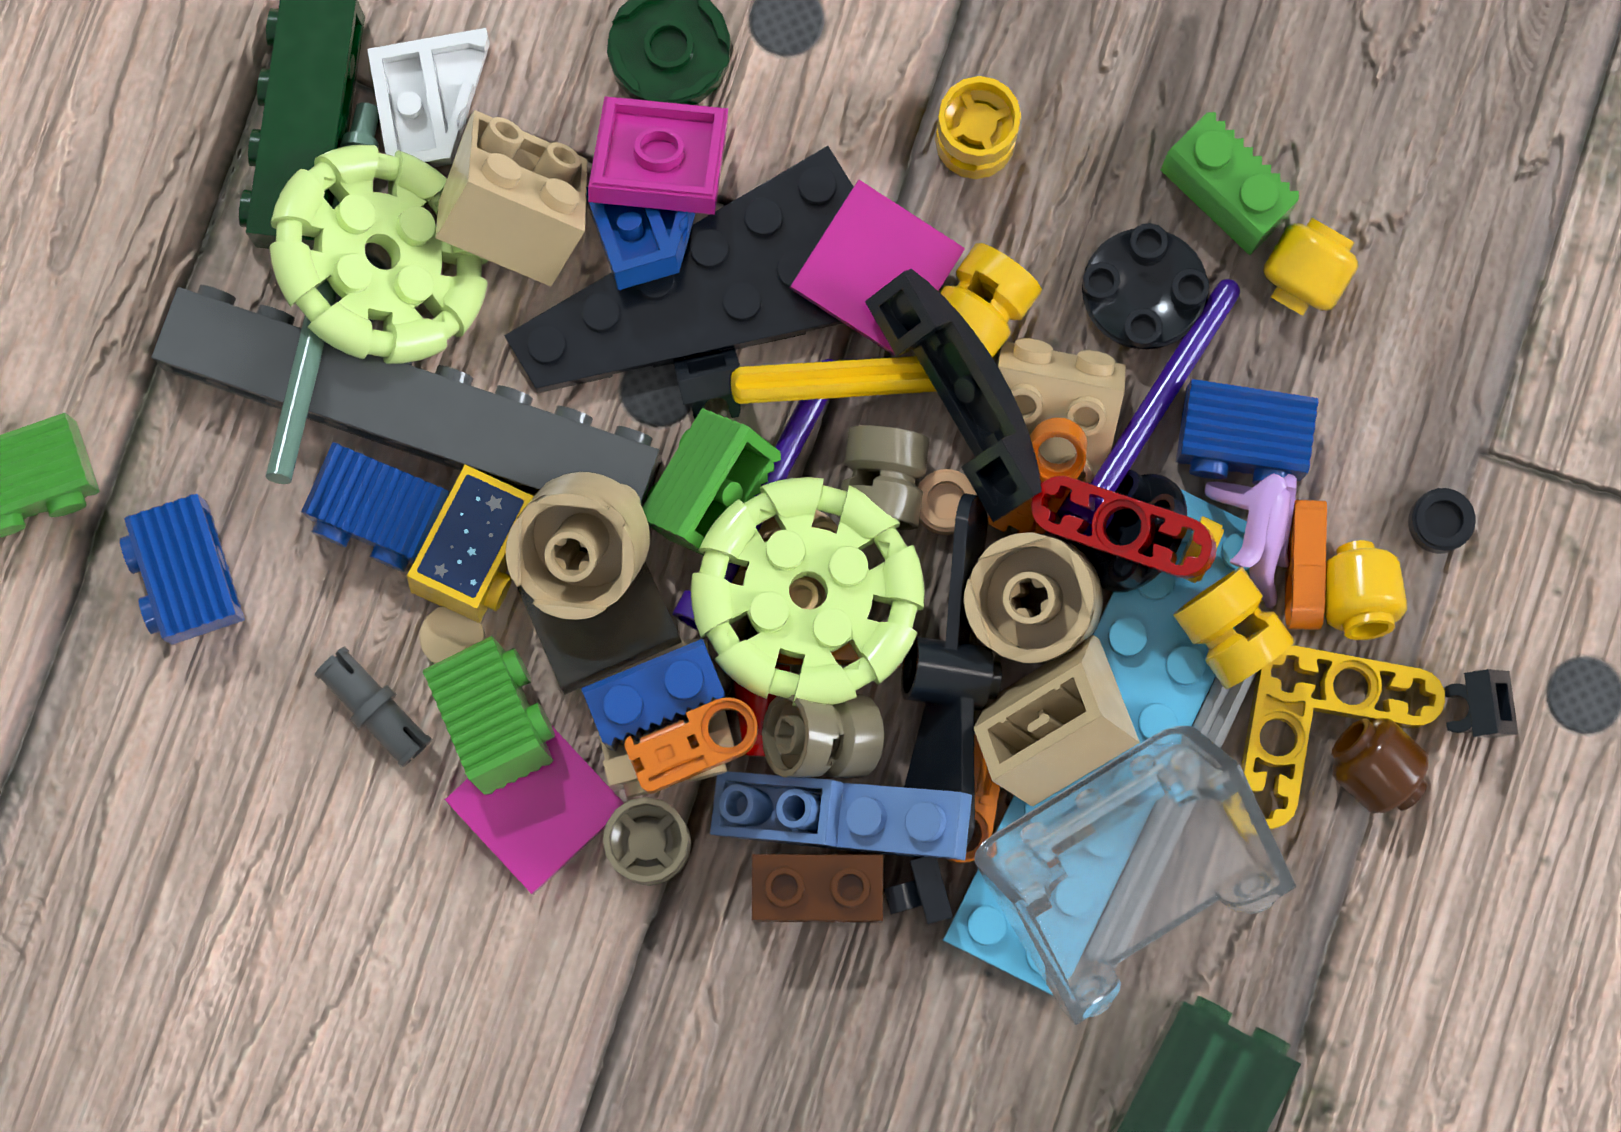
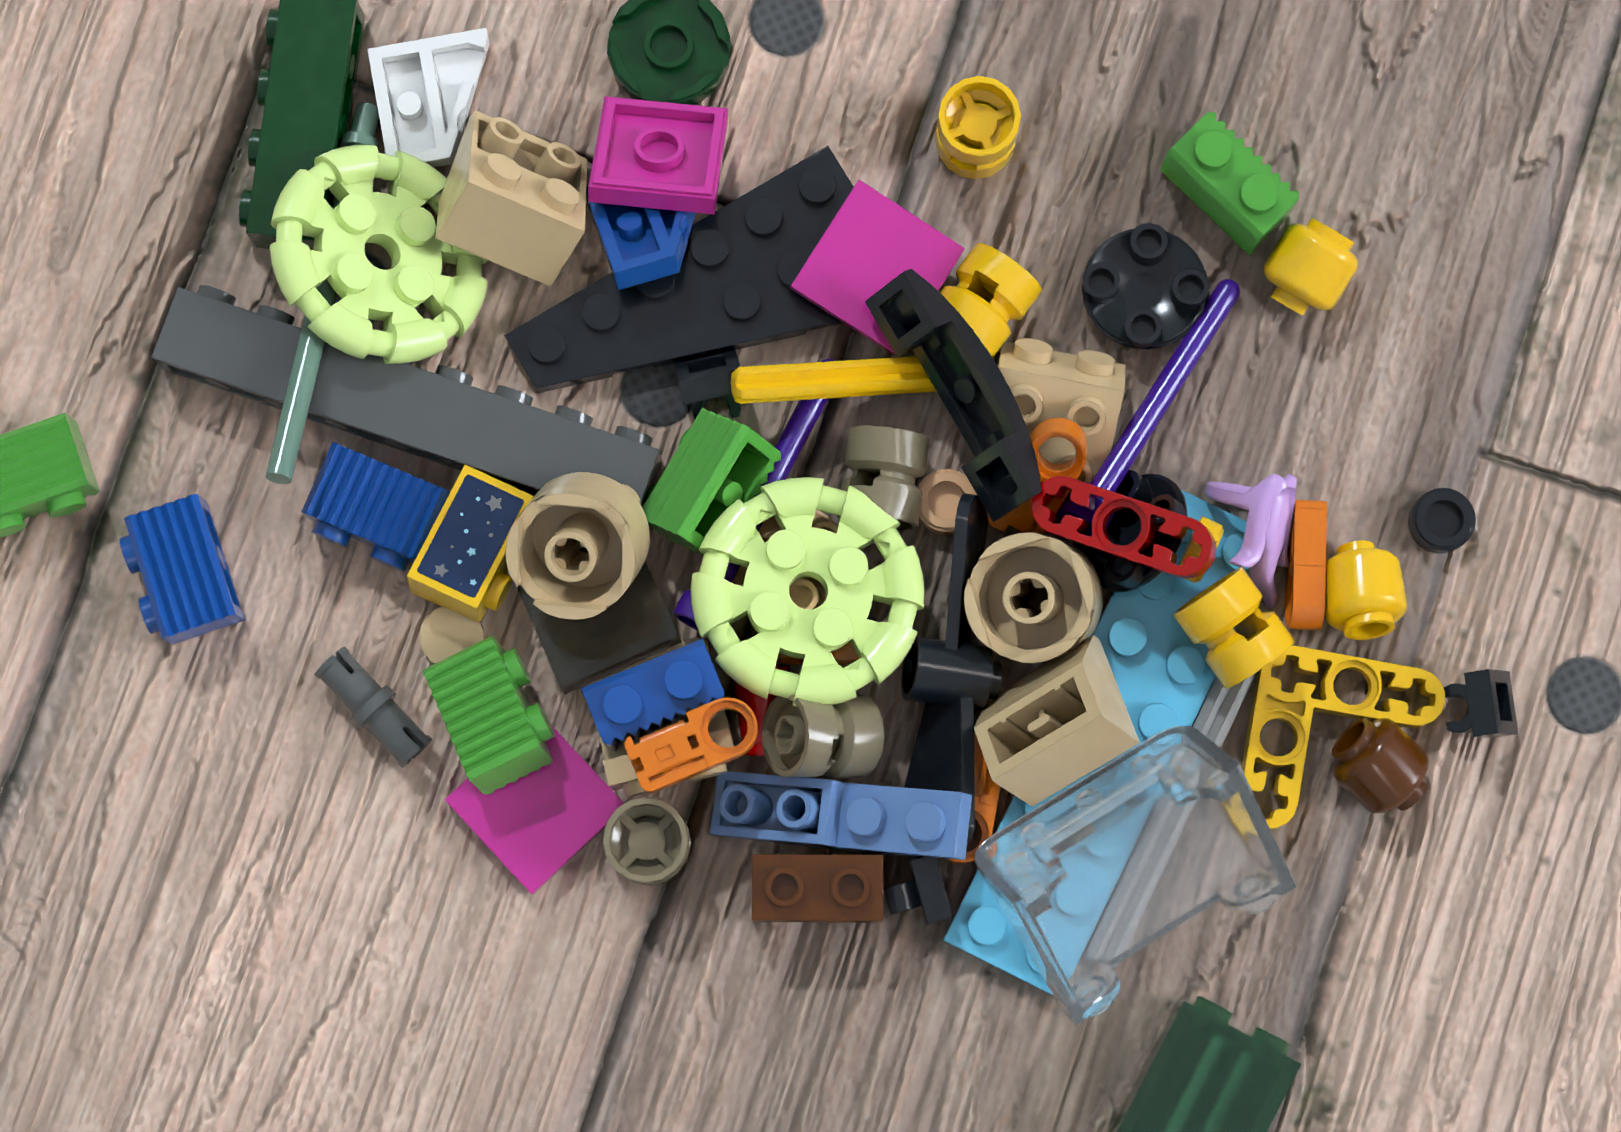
(1245, 431): blue brick -> none

